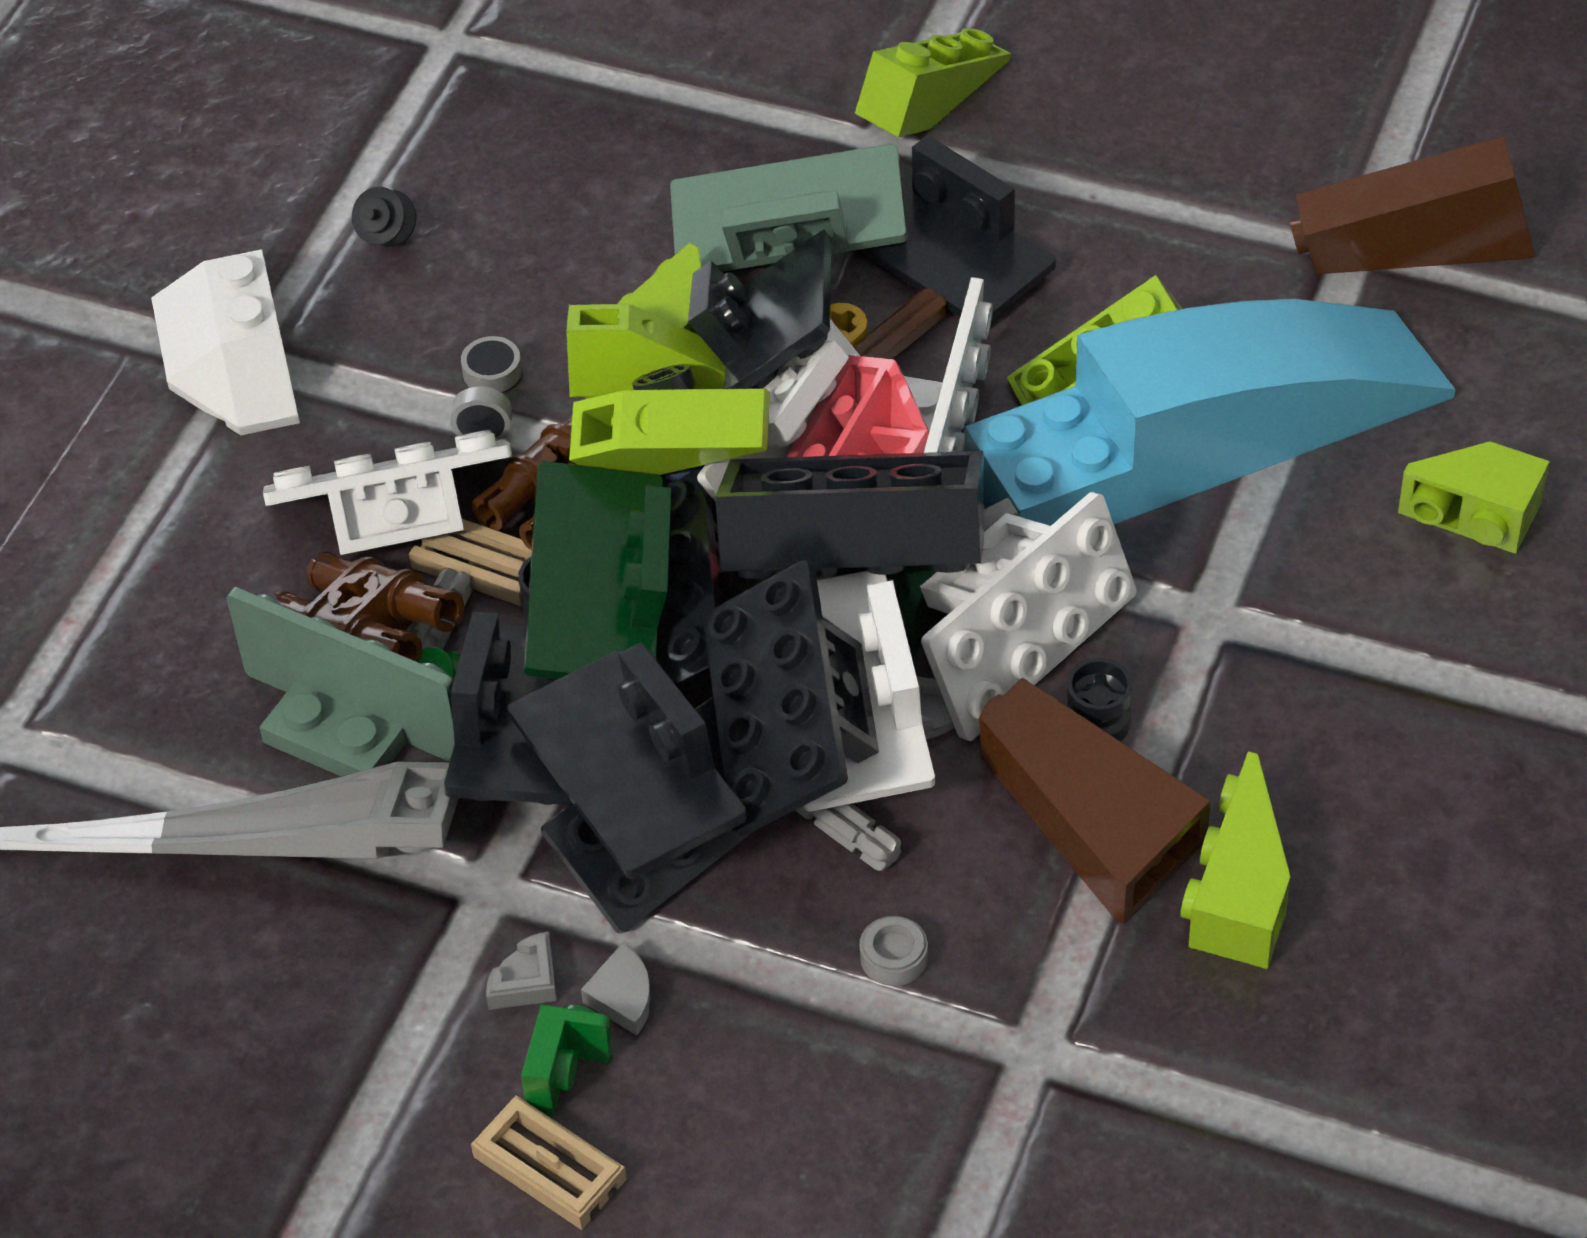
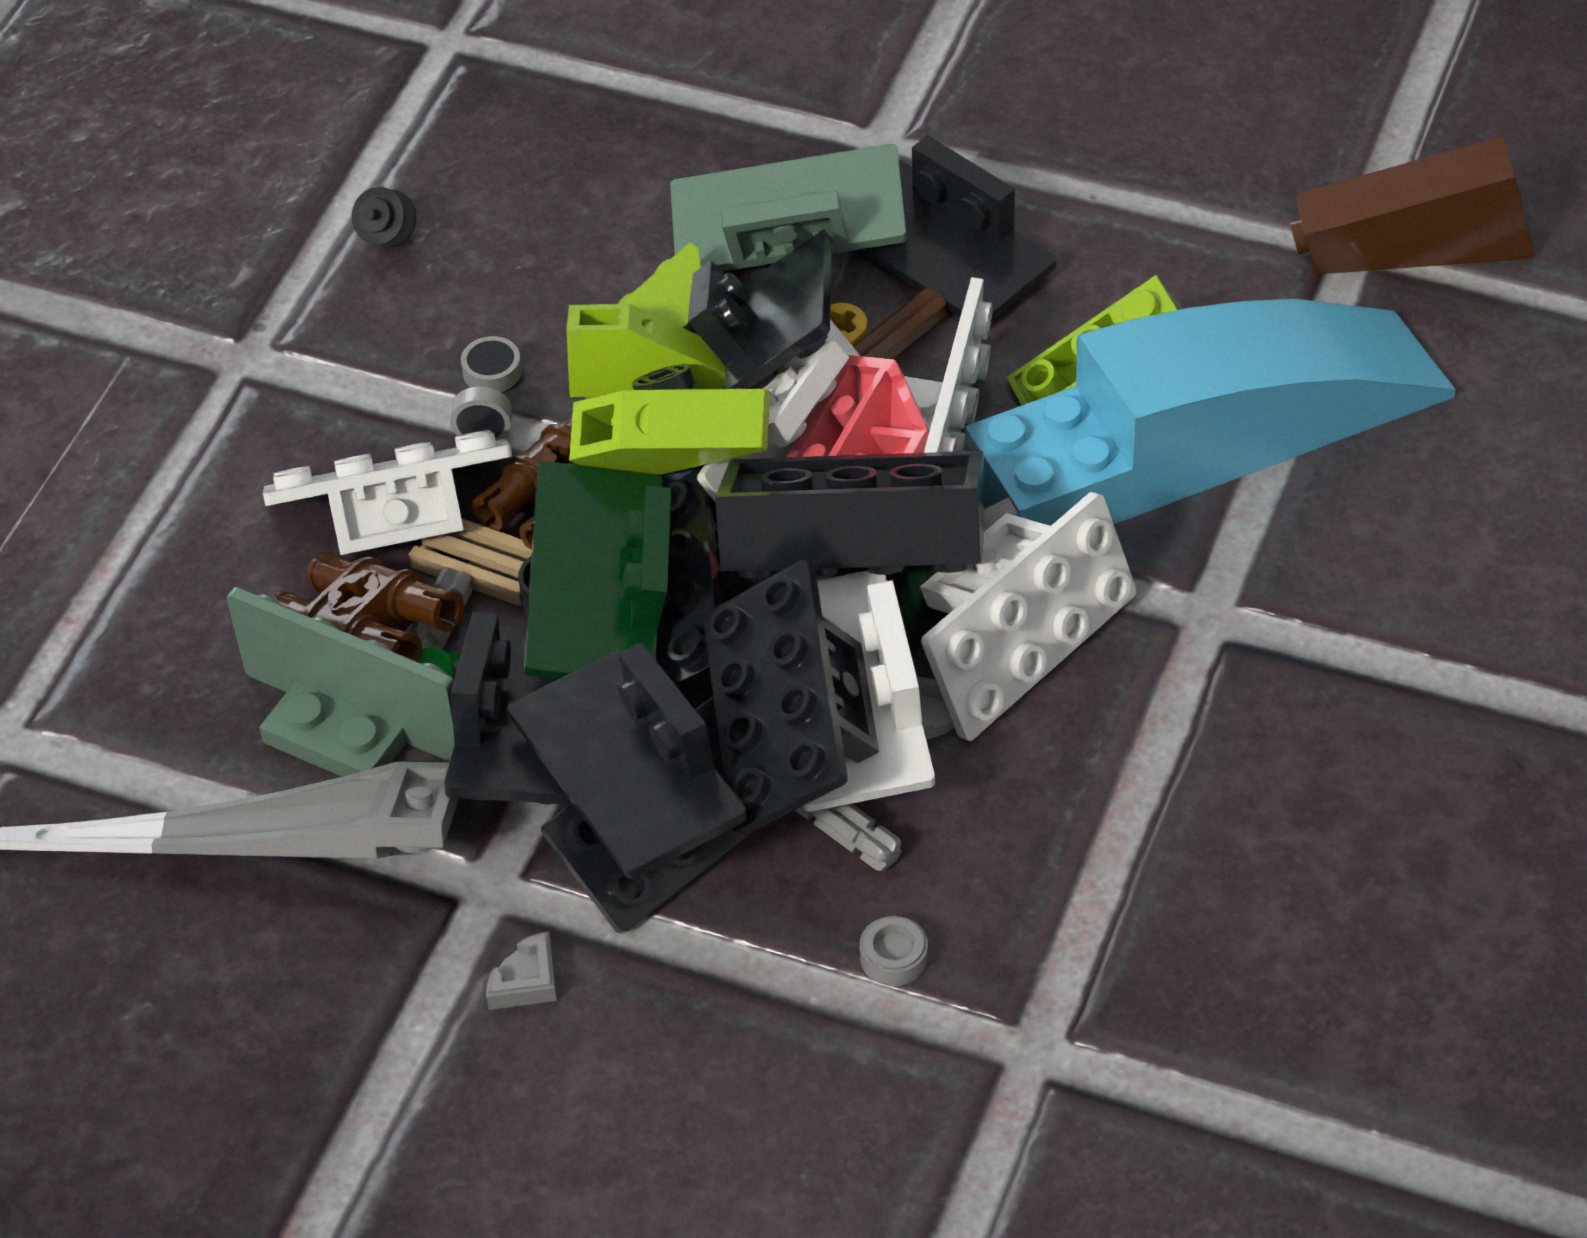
(226, 344): white wedge -> none
(554, 1050): green bracket -> none
(590, 1194): tan tile -> none
(620, 990): light grey tile -> none
(924, 80): lime slope -> none
(1092, 796): reddish brown slope -> none
(1101, 694): black wheel -> none
(1246, 878): lime slope -> none
(1477, 493): lime slope -> none

